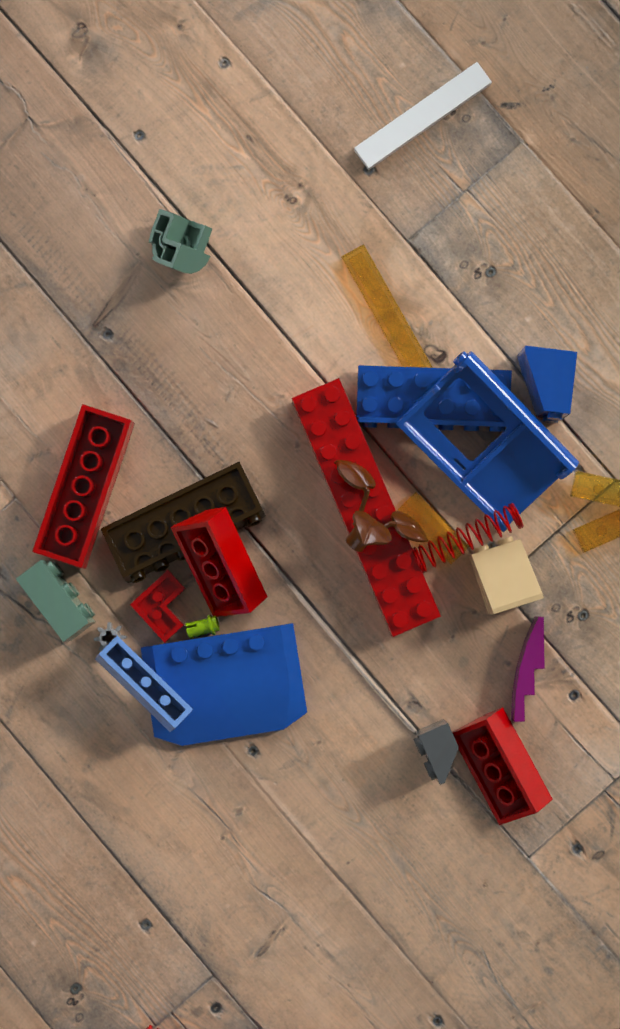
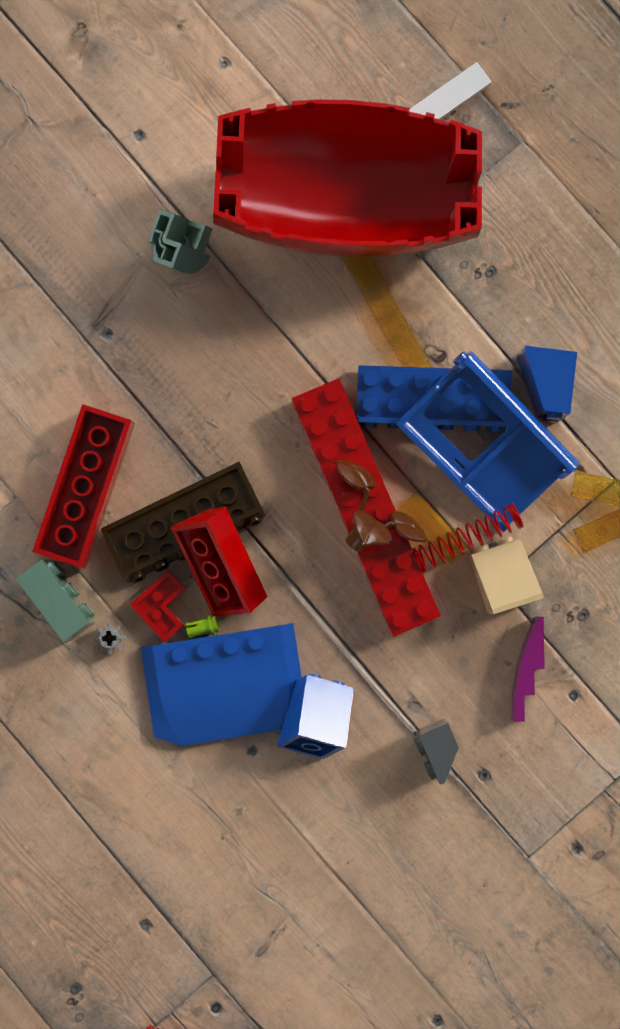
(143, 684): medium blue brick -> none
(317, 717): none -> slope
(347, 178): none -> red windscreen
(502, 767): red slope -> none

